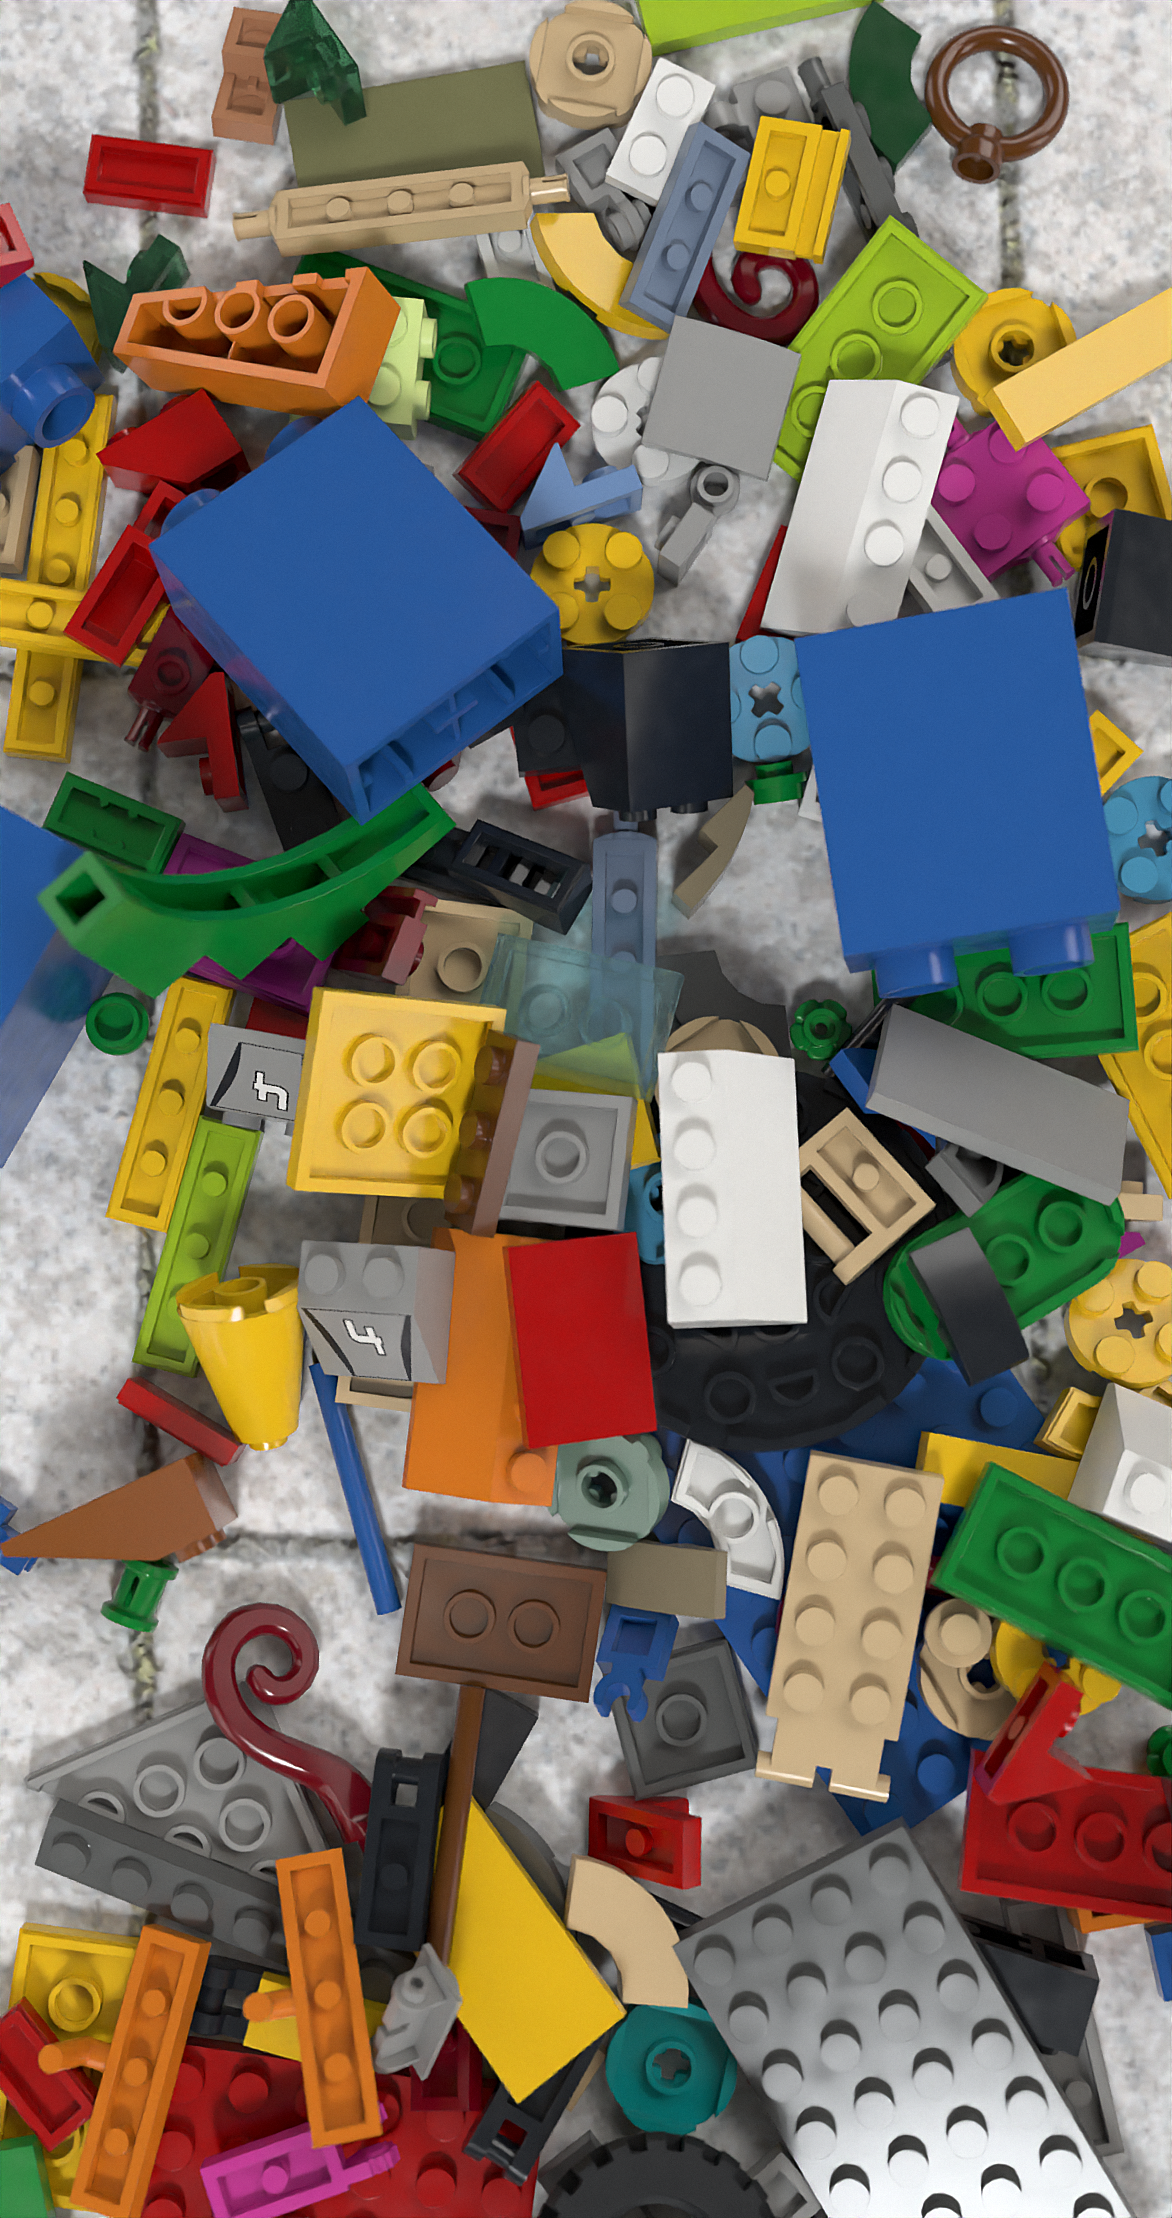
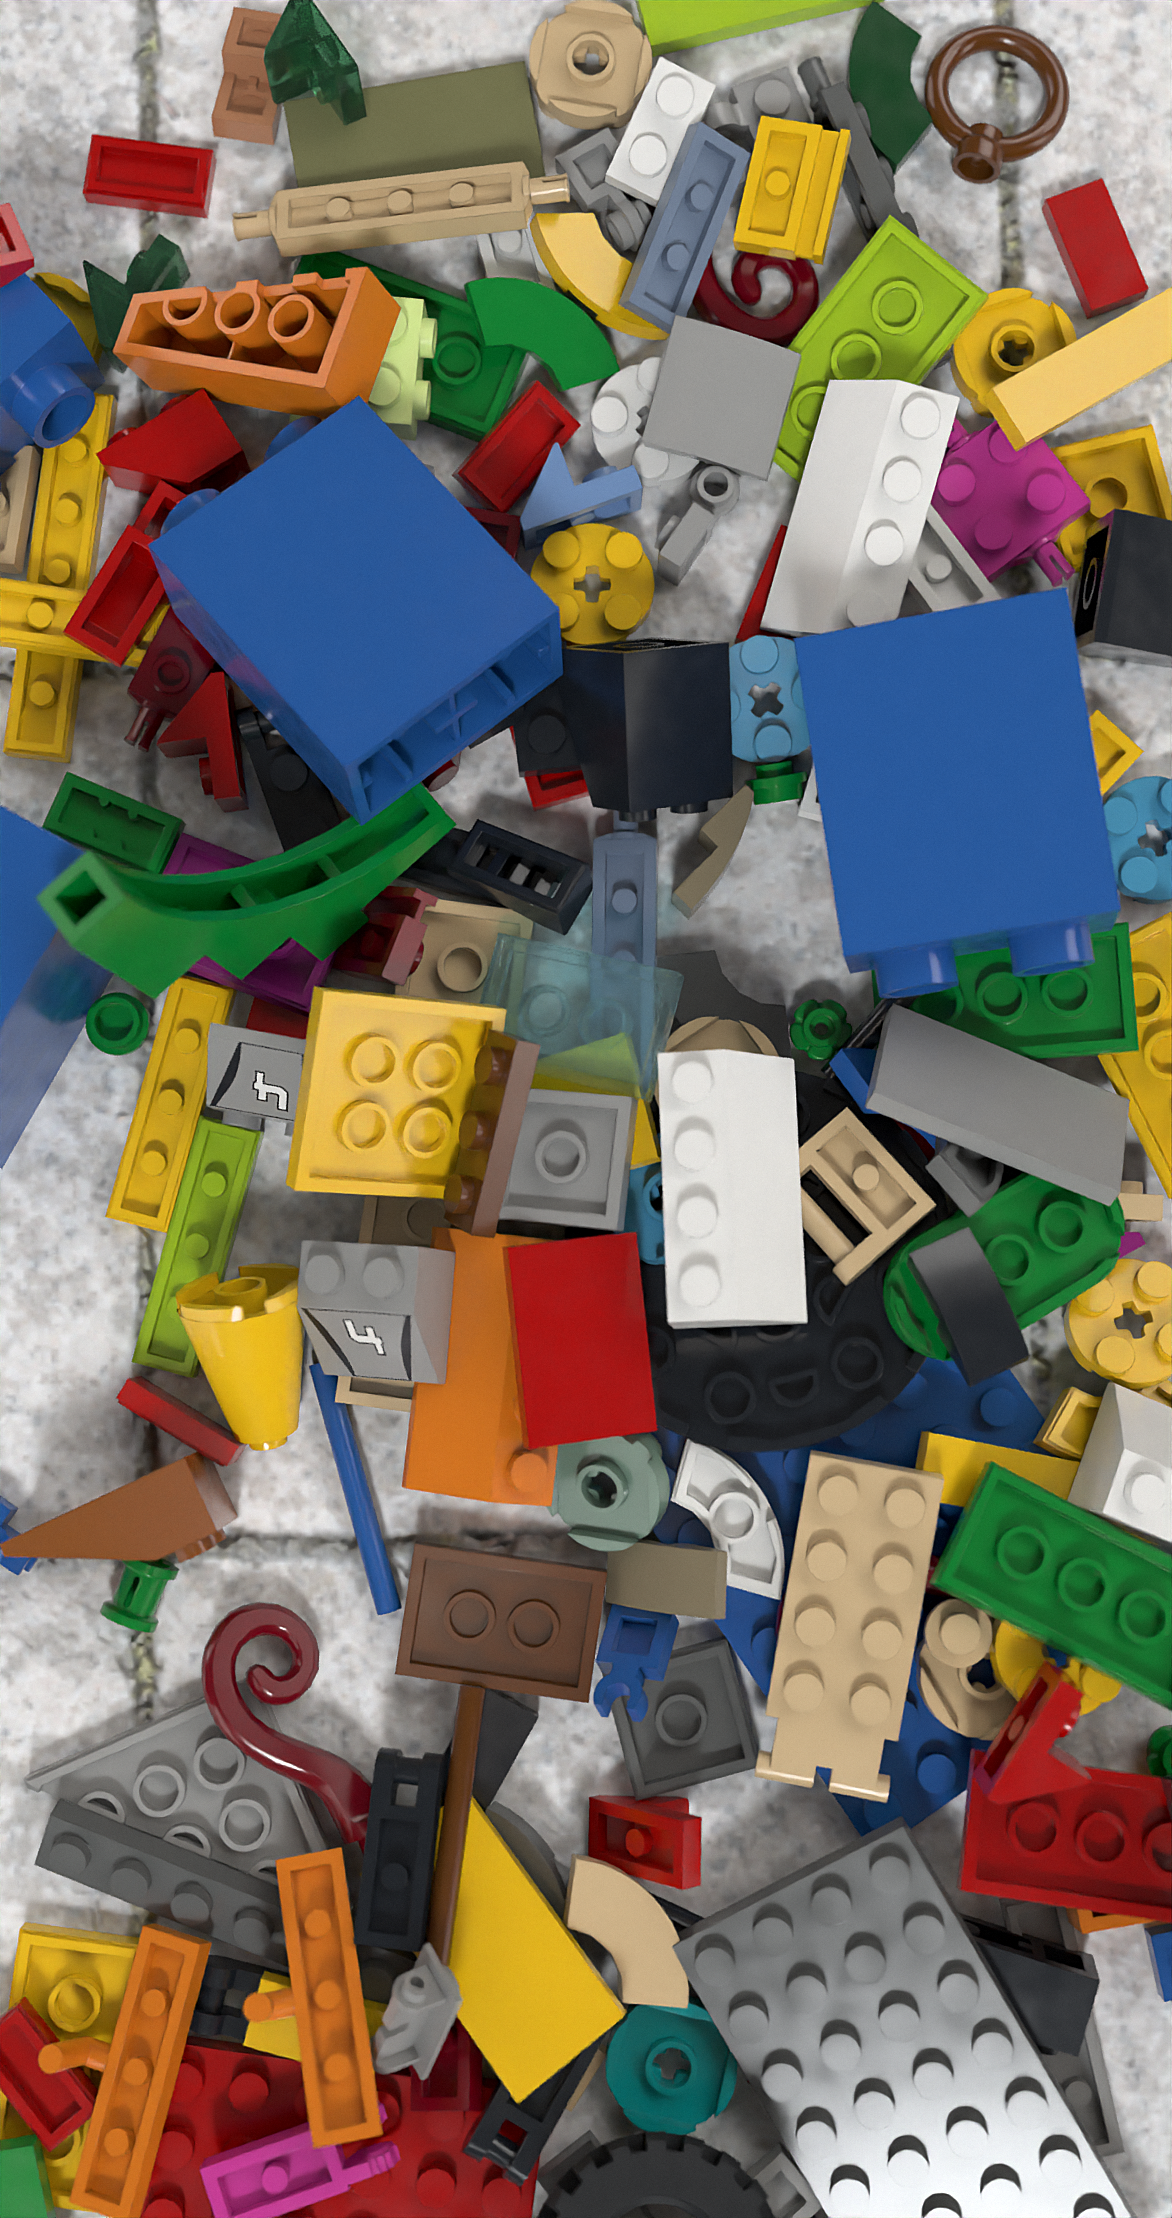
(1094, 248): none -> red tile

